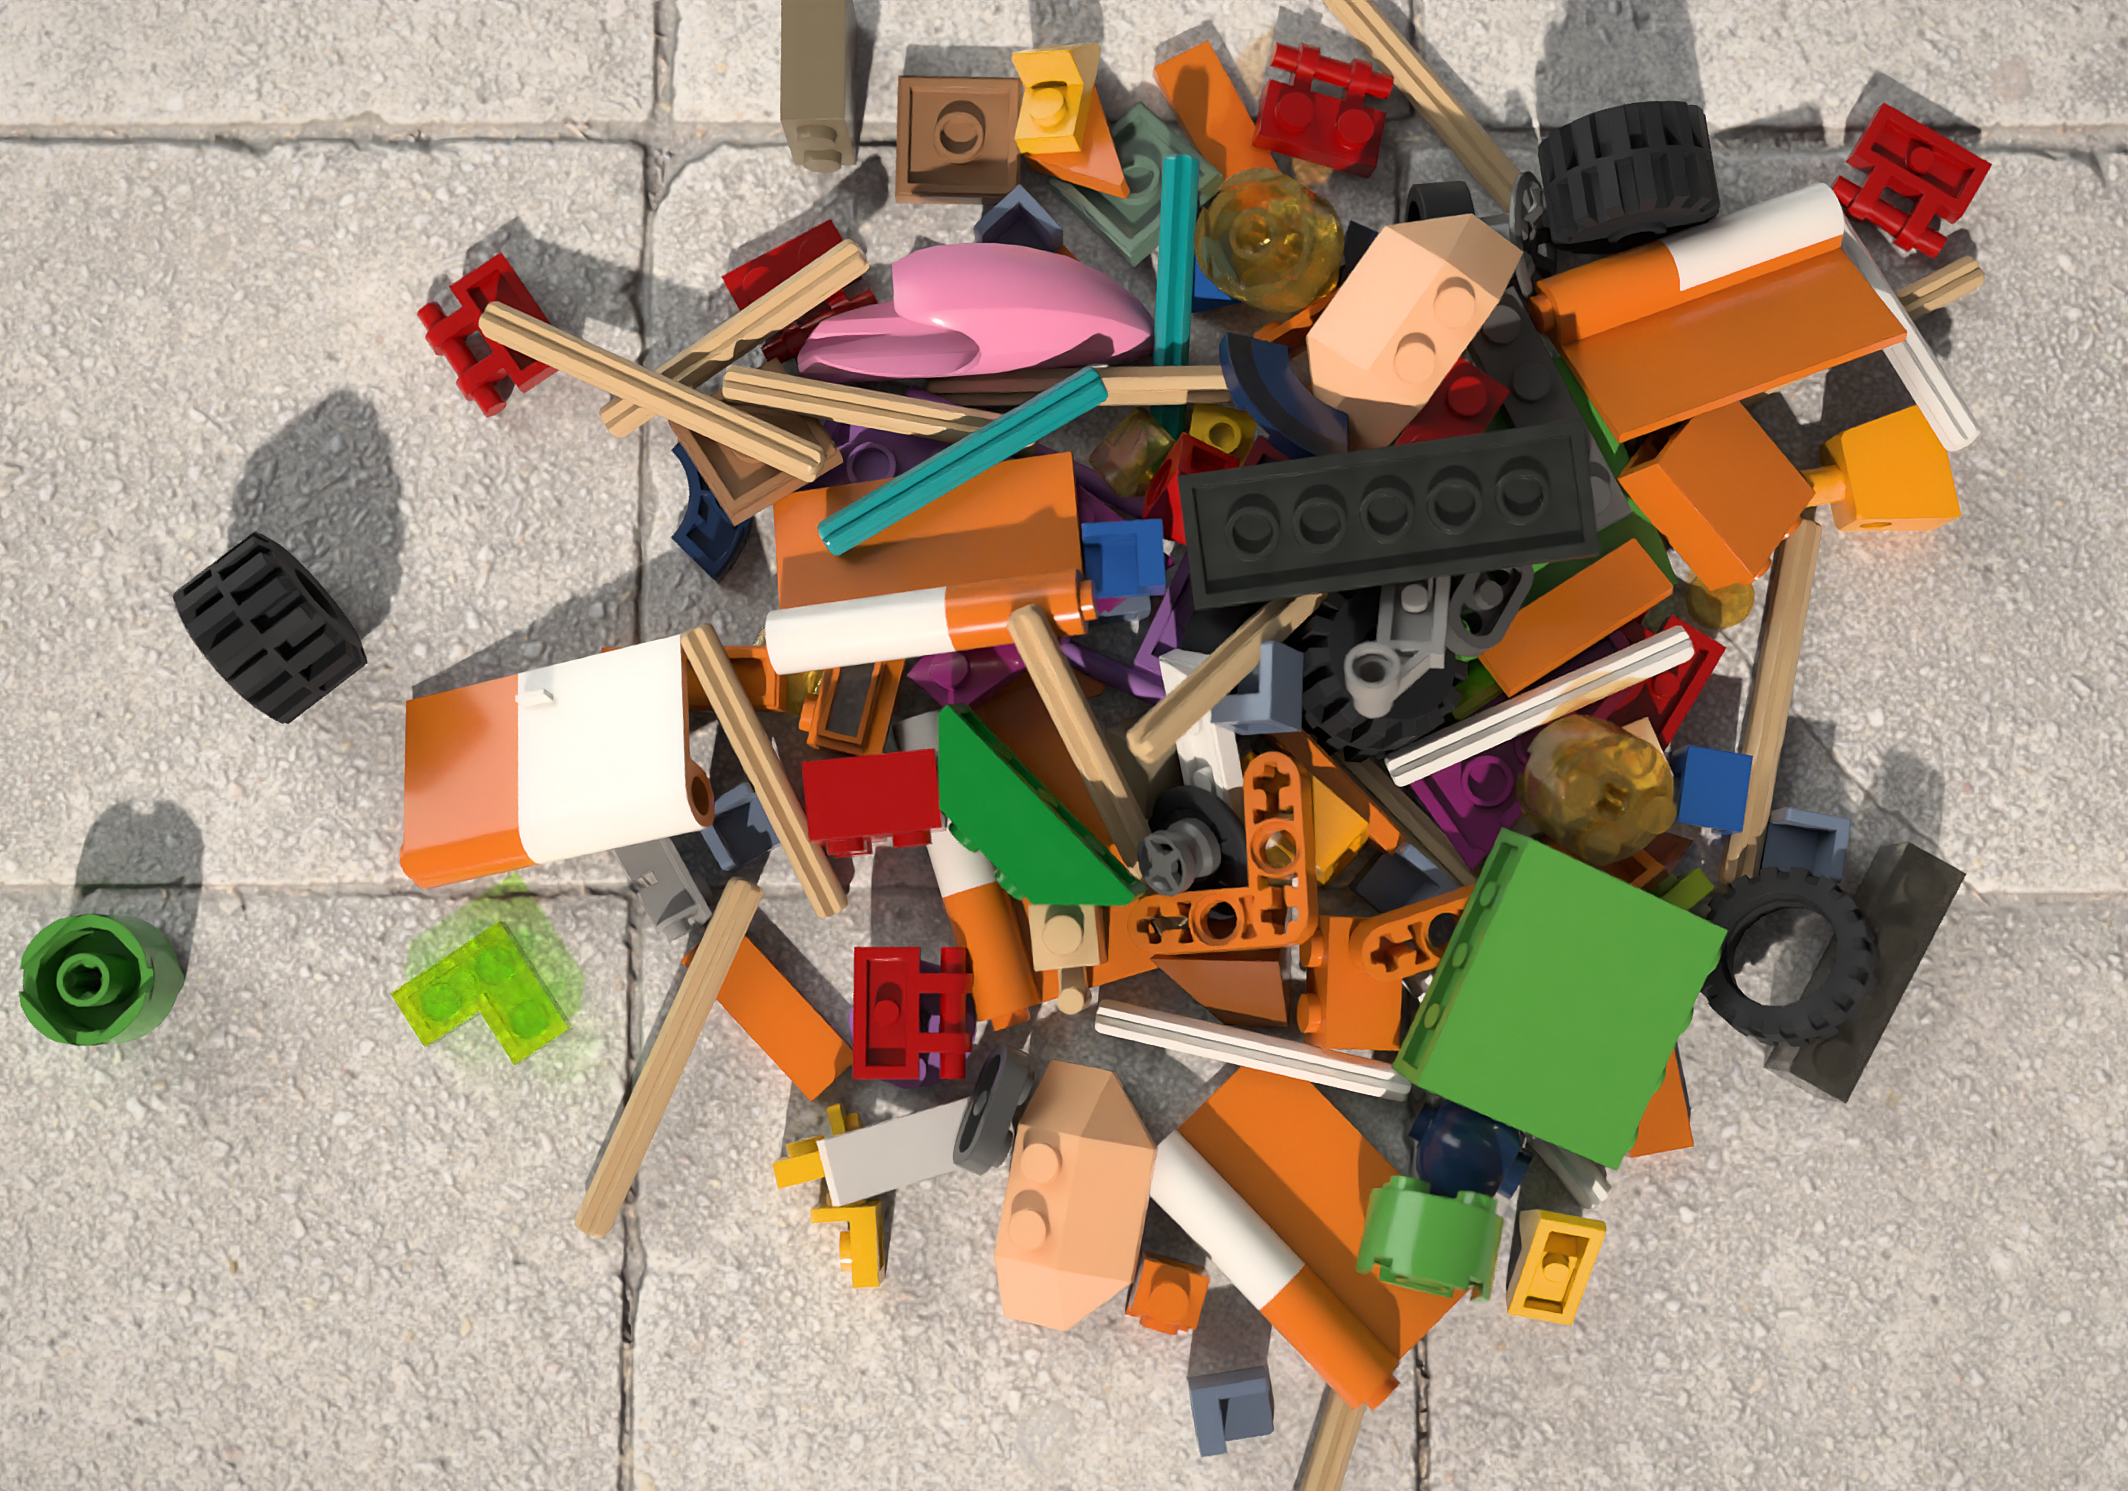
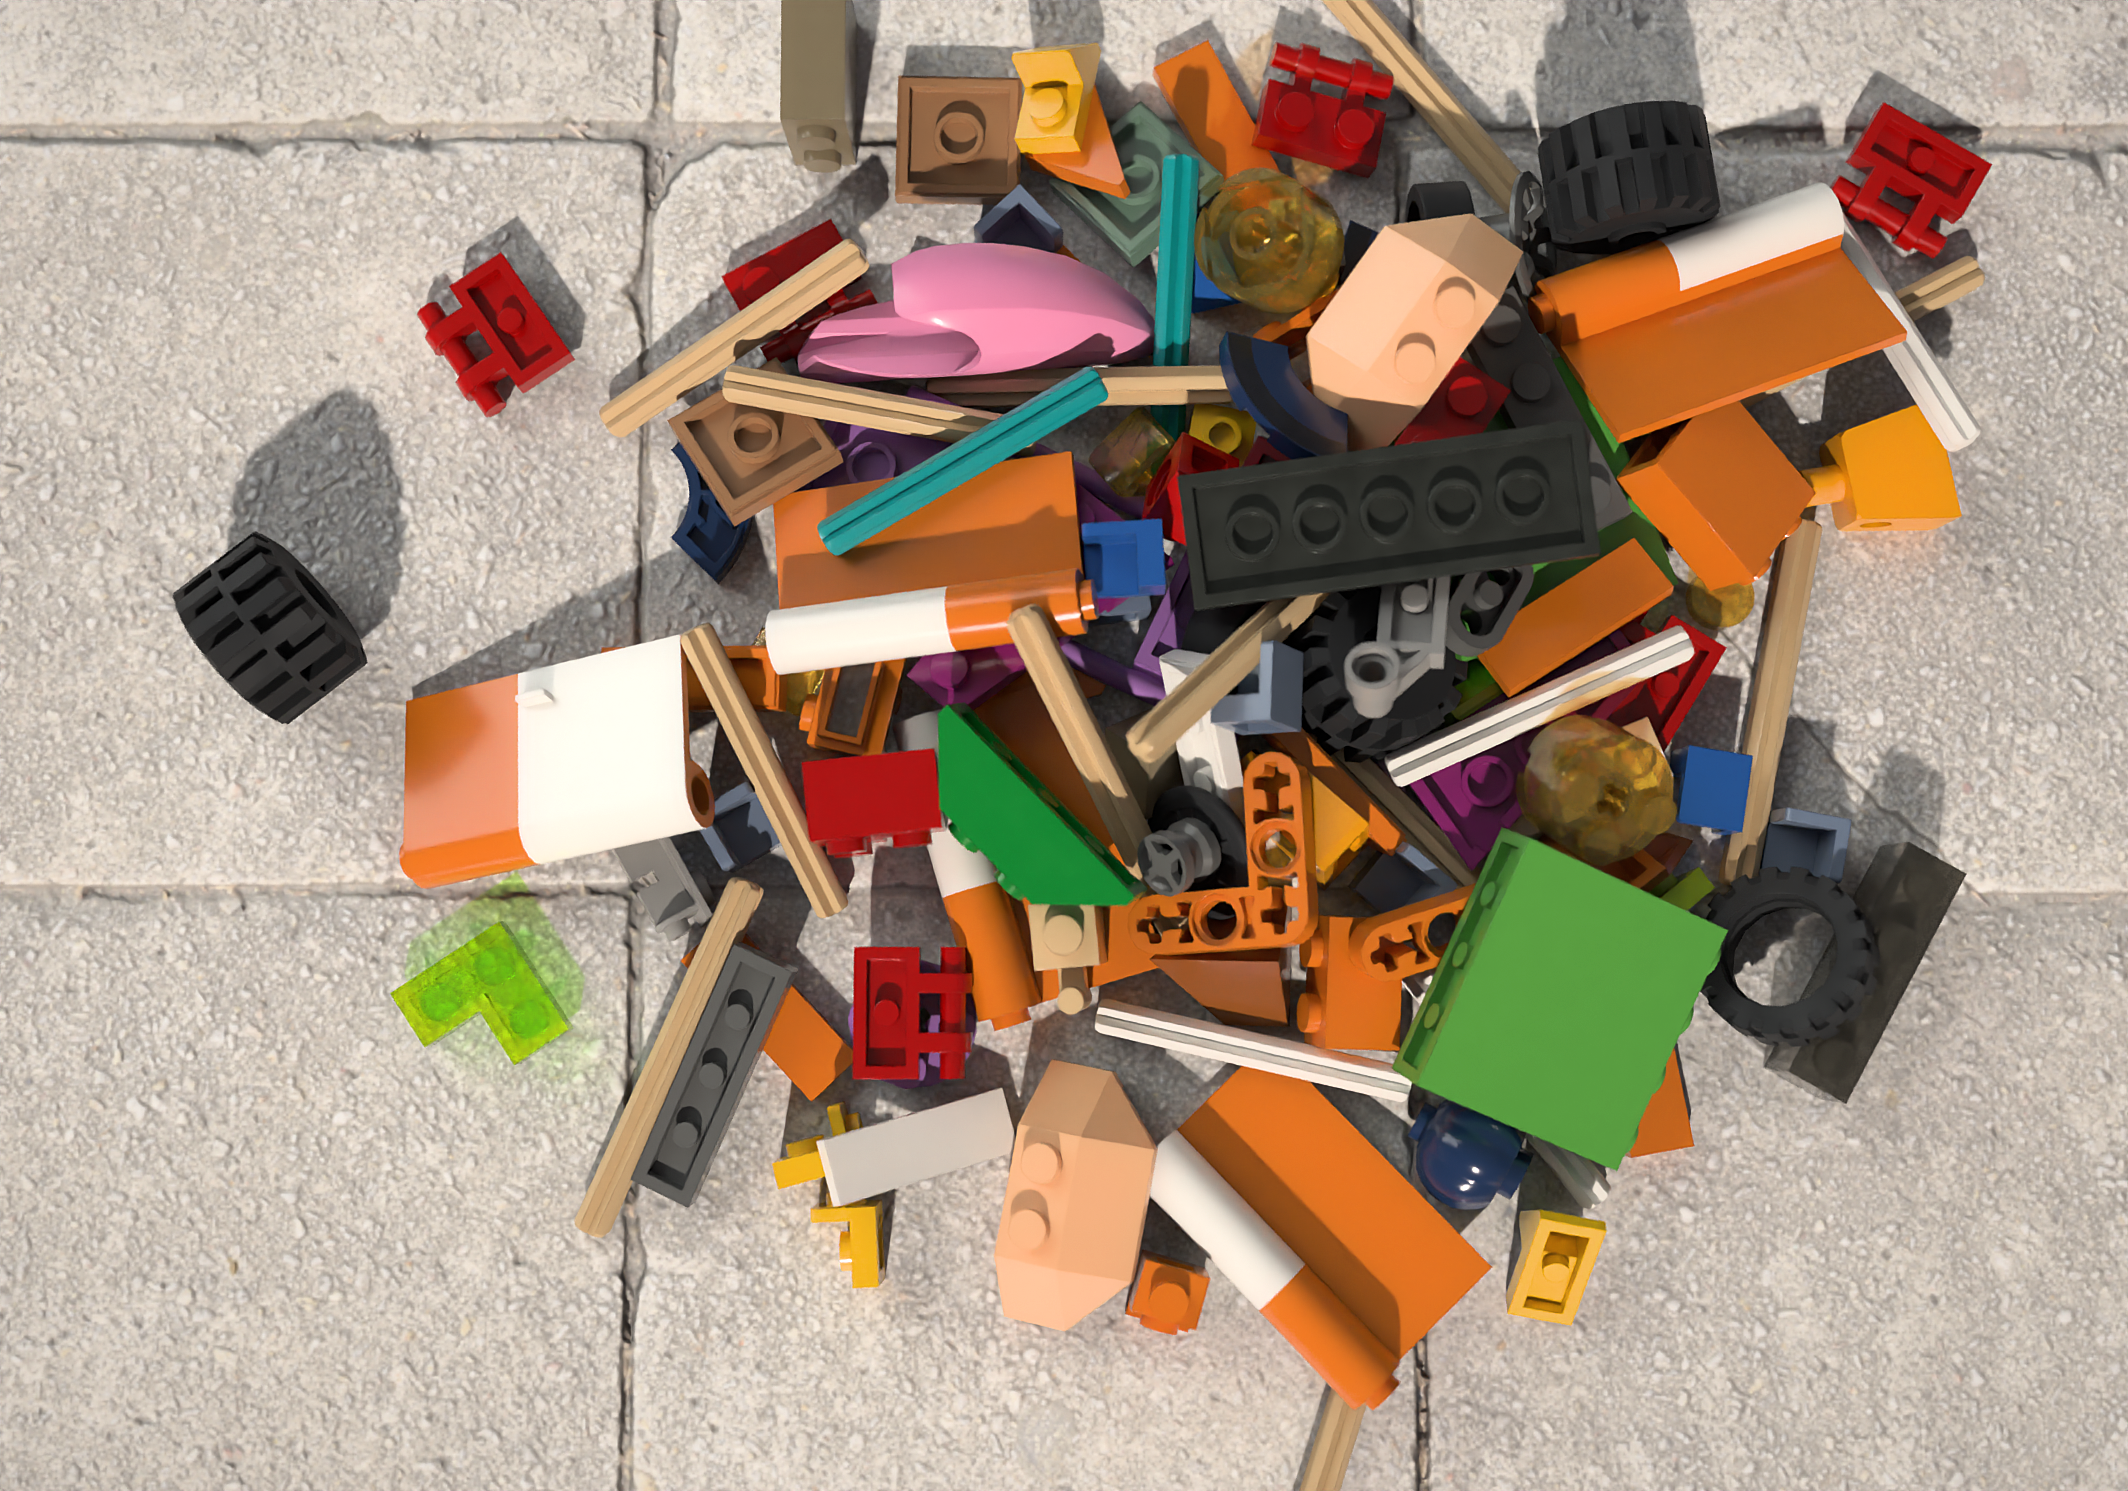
(64, 979): bright green brick -> none
(653, 391): tan axle -> none
(714, 1074): none -> dark grey plate
(1000, 1088): dark grey plate -> none
(1229, 1407): sand blue panel -> none
(1431, 1239): bright green brick -> none

